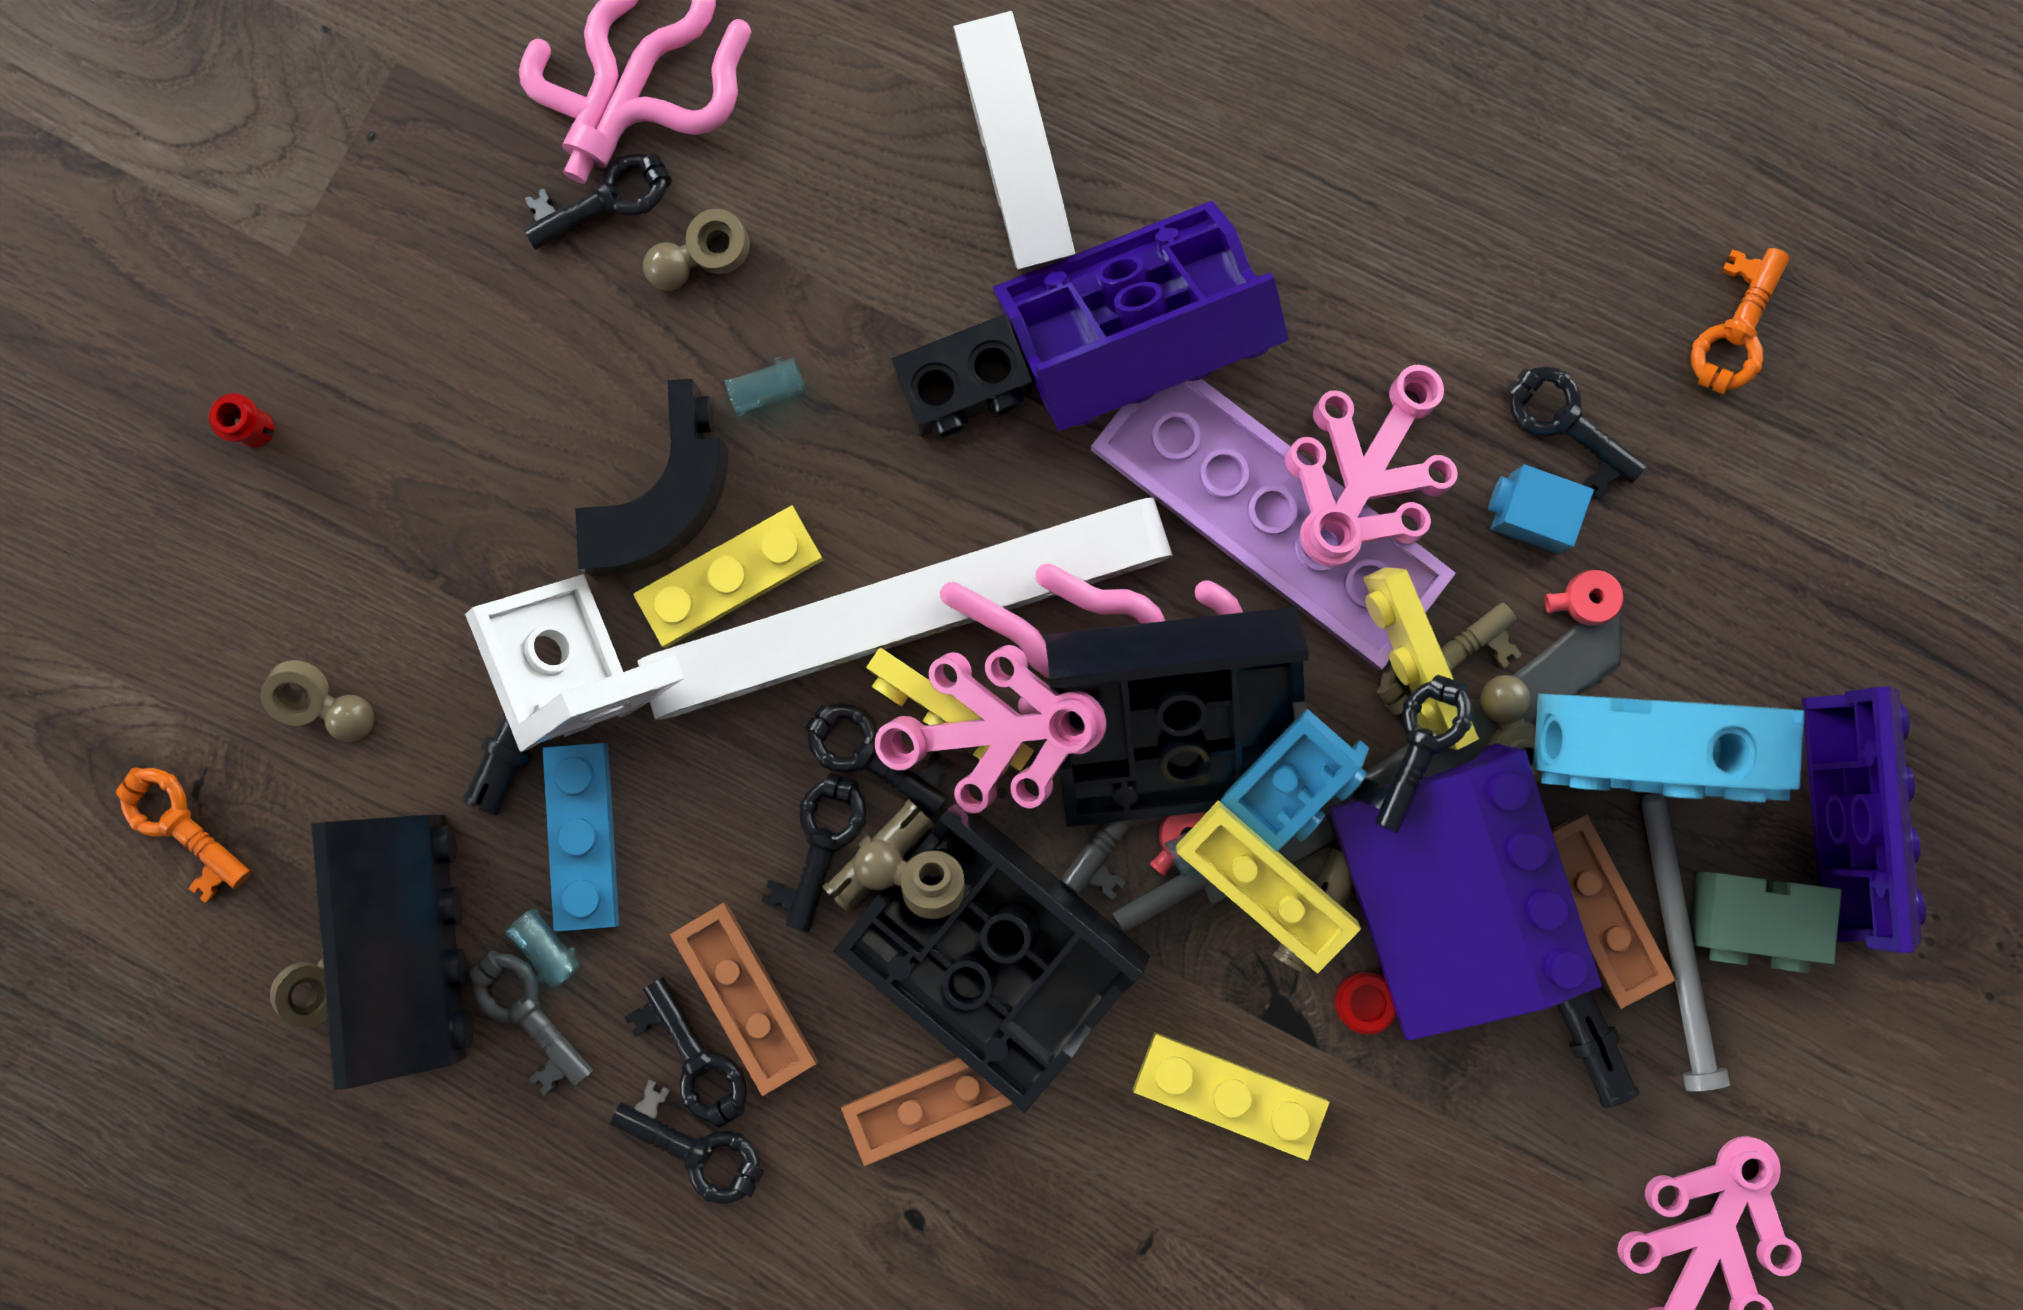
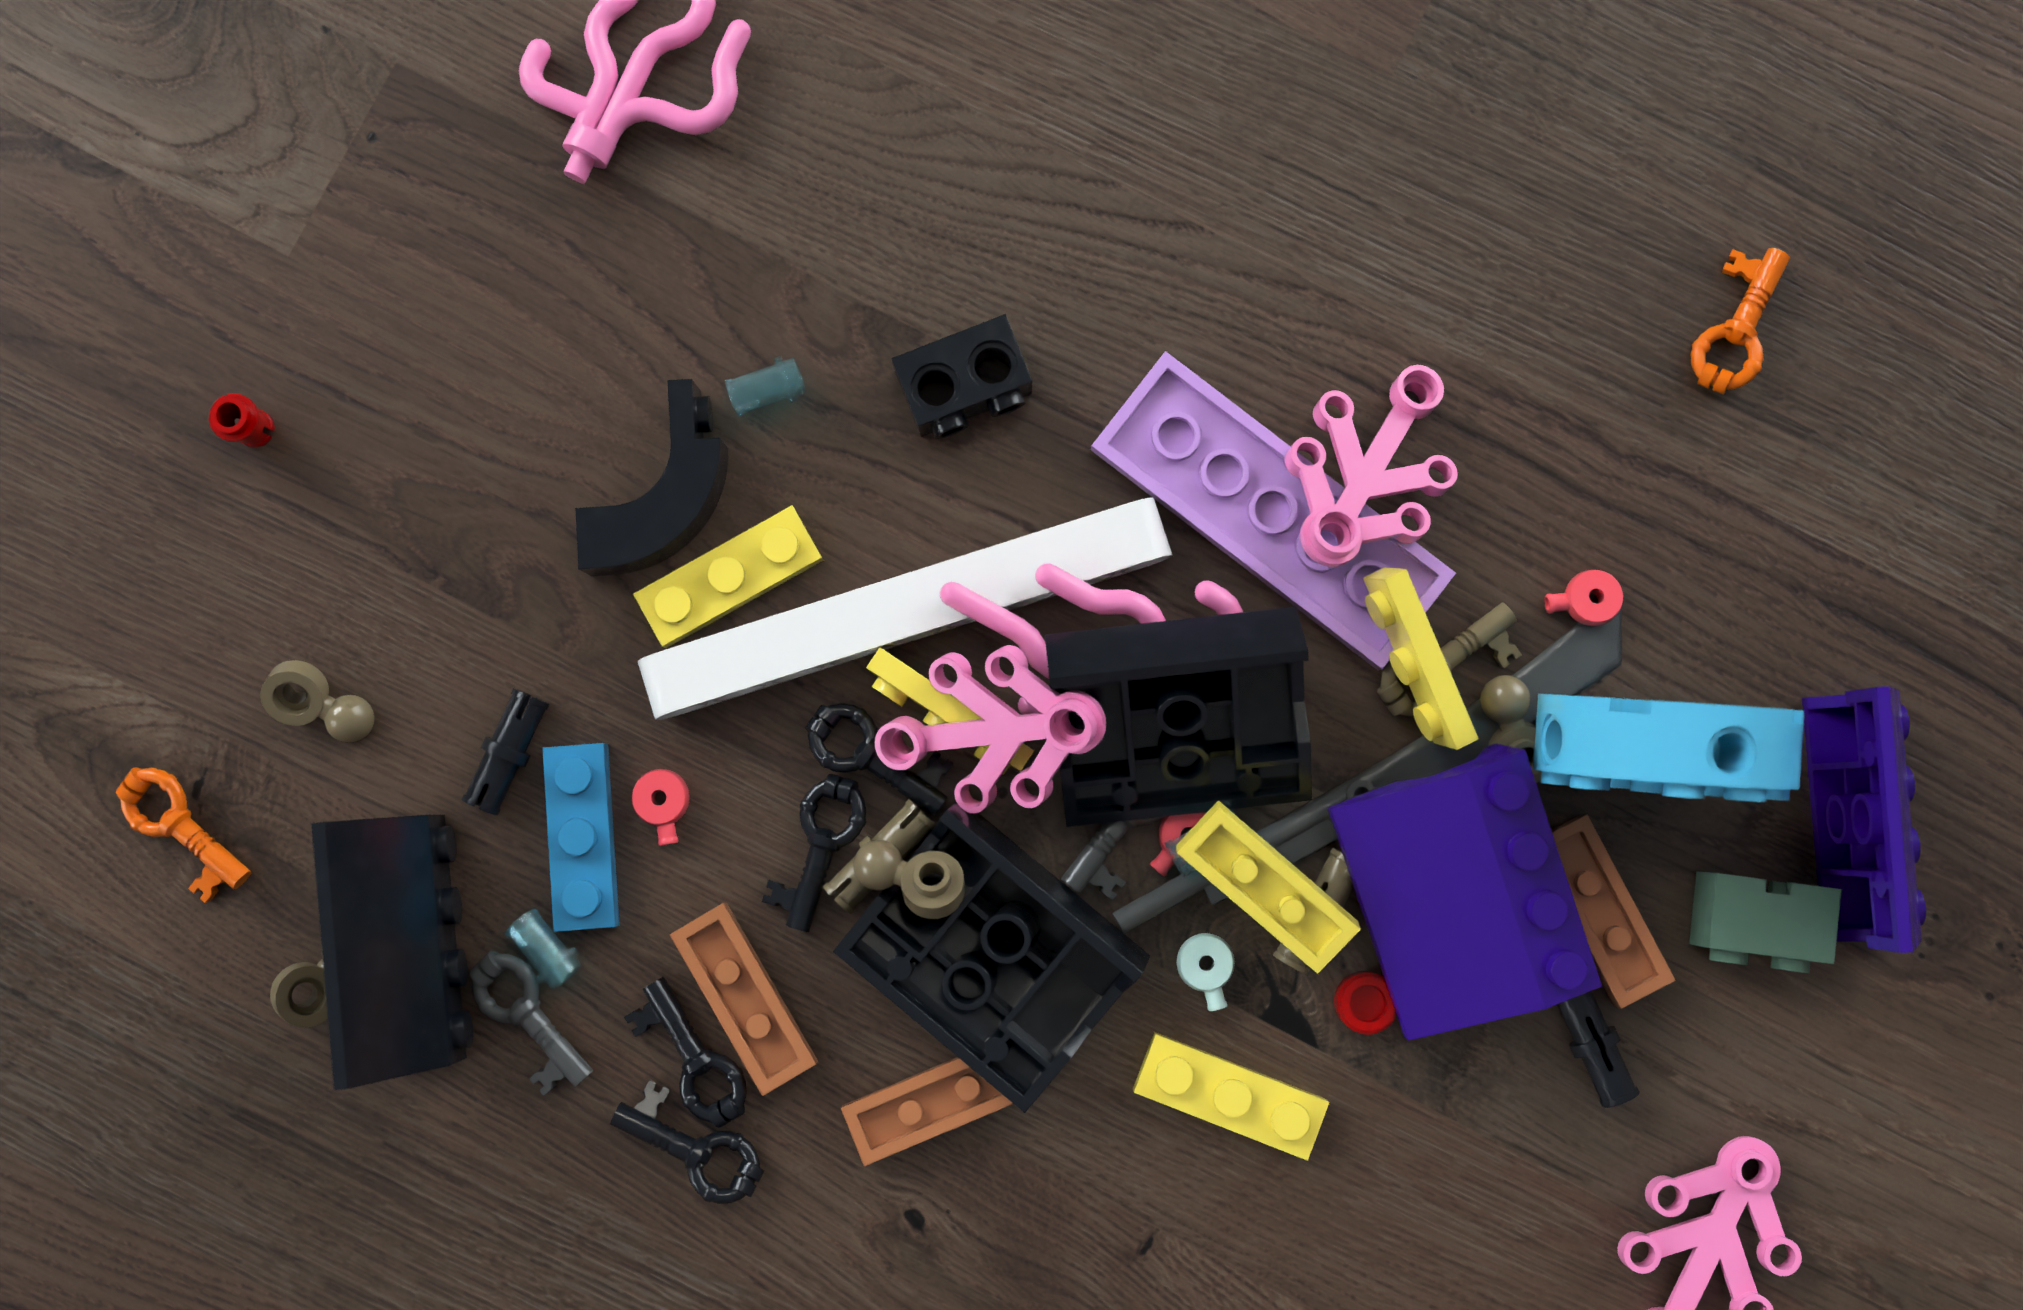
(588, 682): white bracket -> none
(605, 199): black piece -> none
(670, 265): dark tan plate -> none
(670, 811): none -> coral piece
(1014, 139): white slope -> none
(1141, 315): dark purple piece -> none
(1211, 979): none -> light aqua piece
(1295, 779): dark azure bracket -> none
(1423, 744): black piece -> none
(1539, 508): dark azure brick -> none
(1569, 420): black piece -> none
(1681, 949): light grey bar -> none

